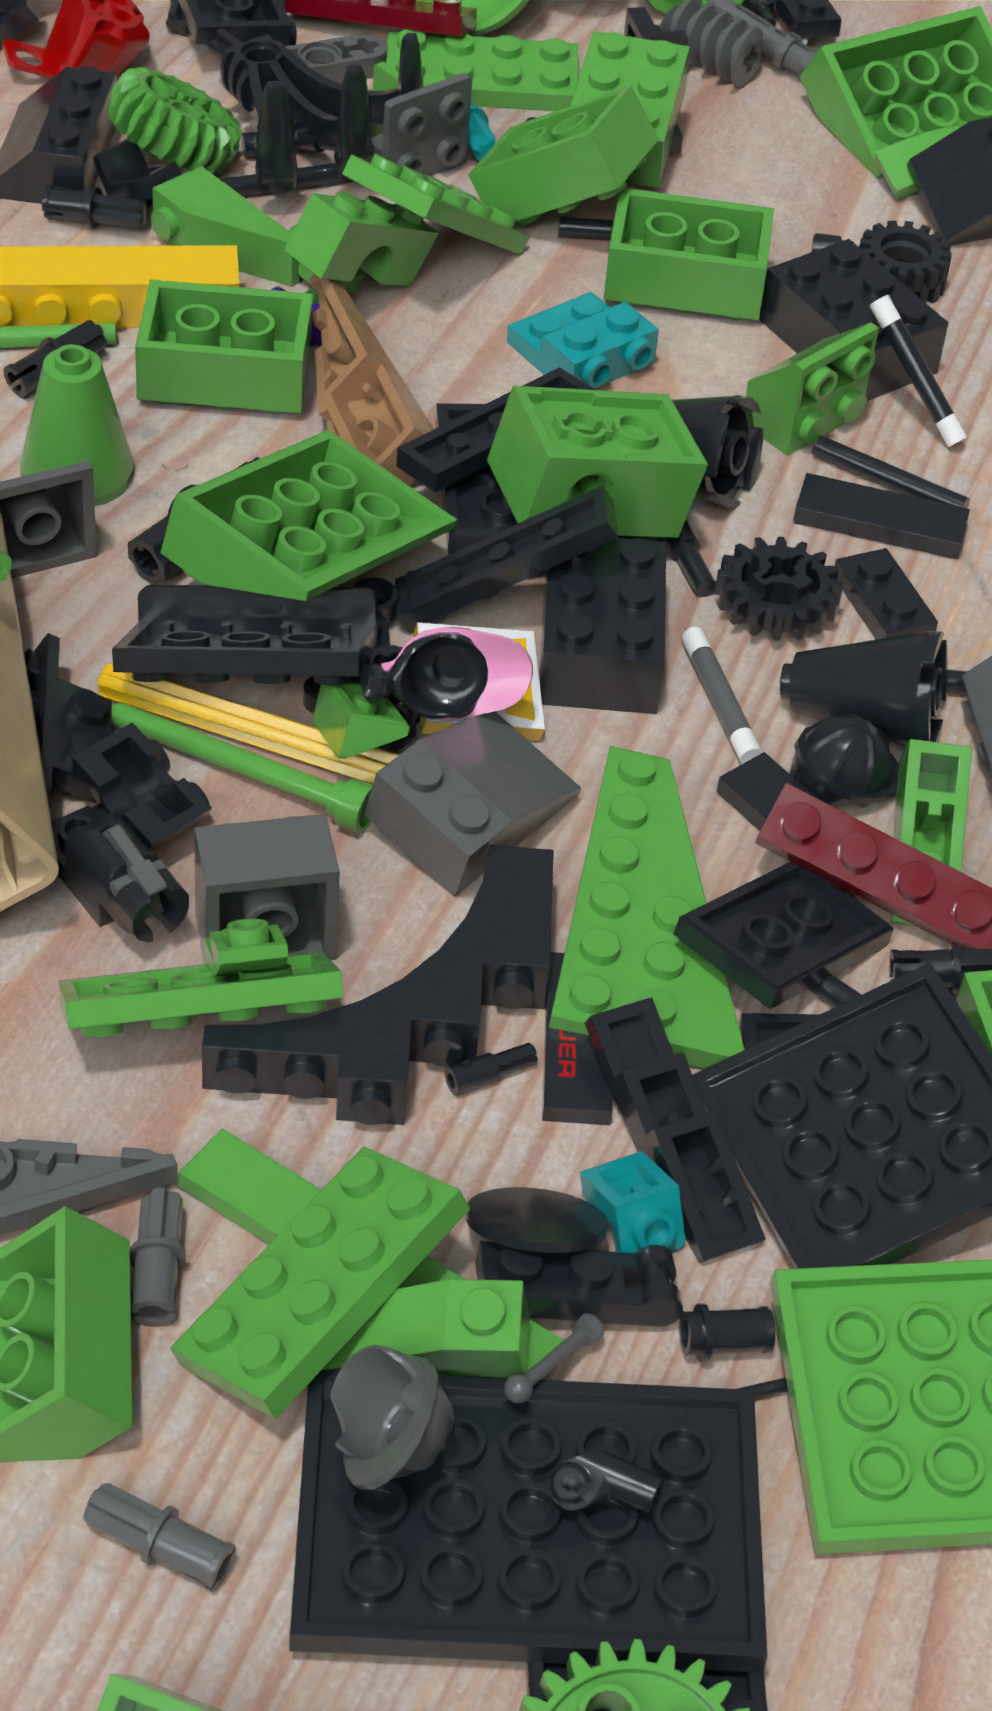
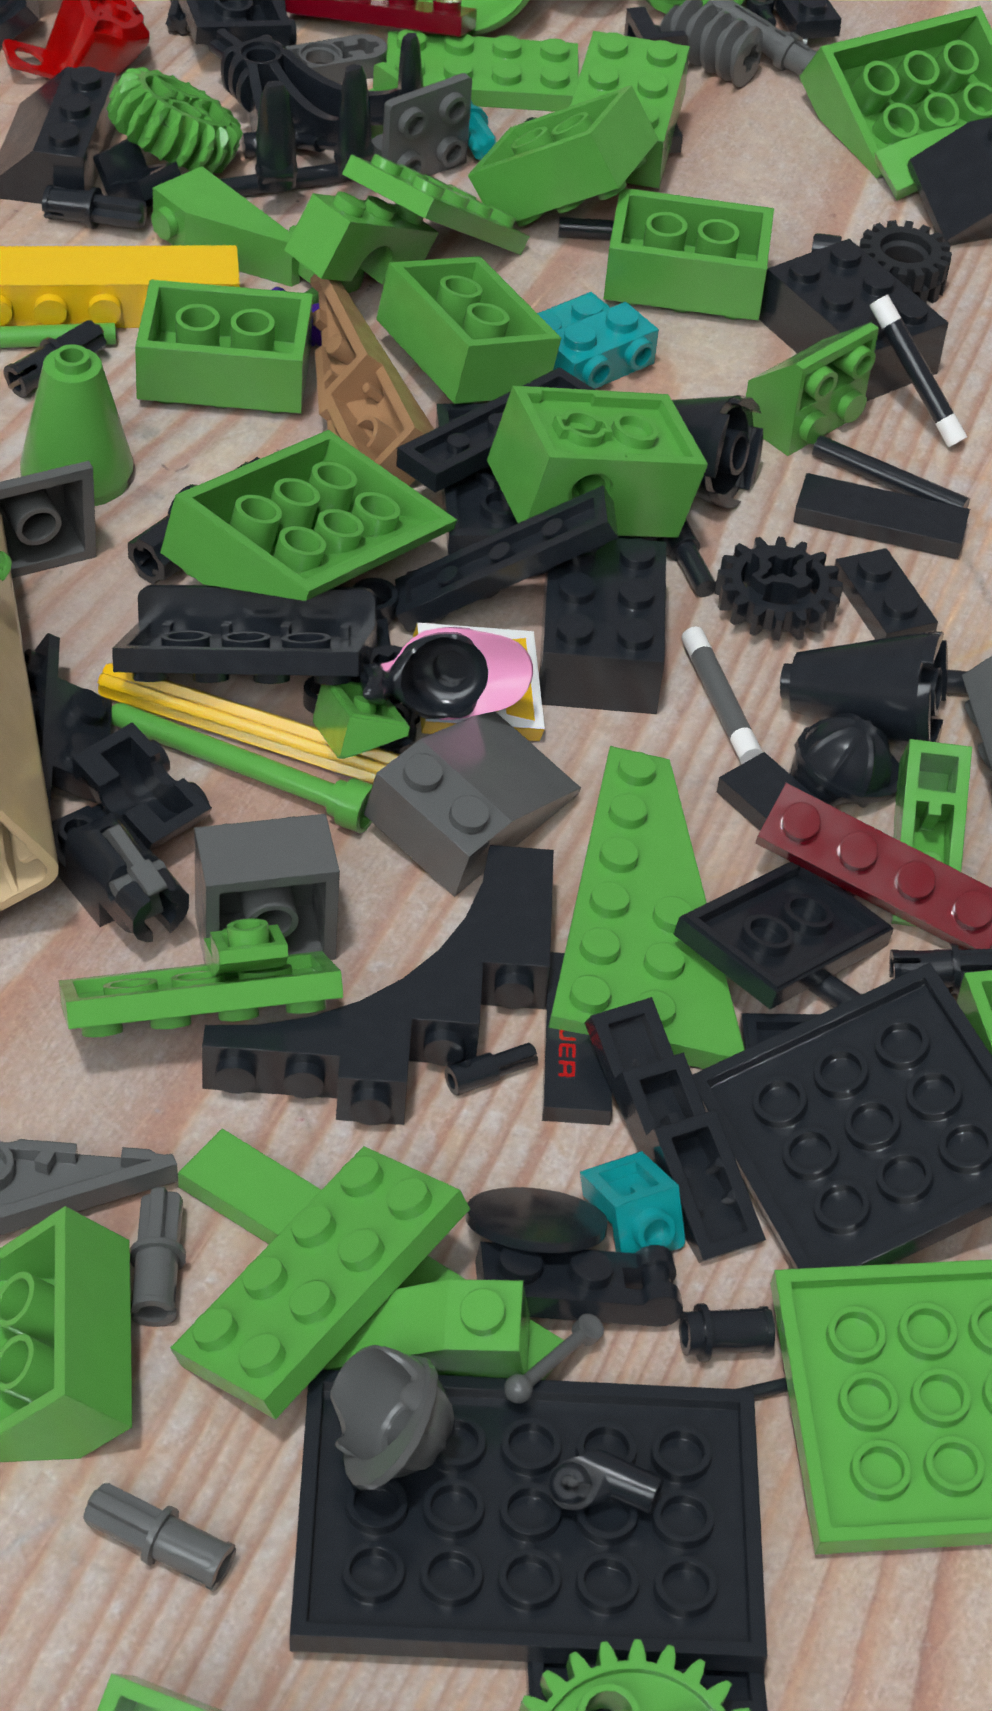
(465, 327): none -> bright green brick

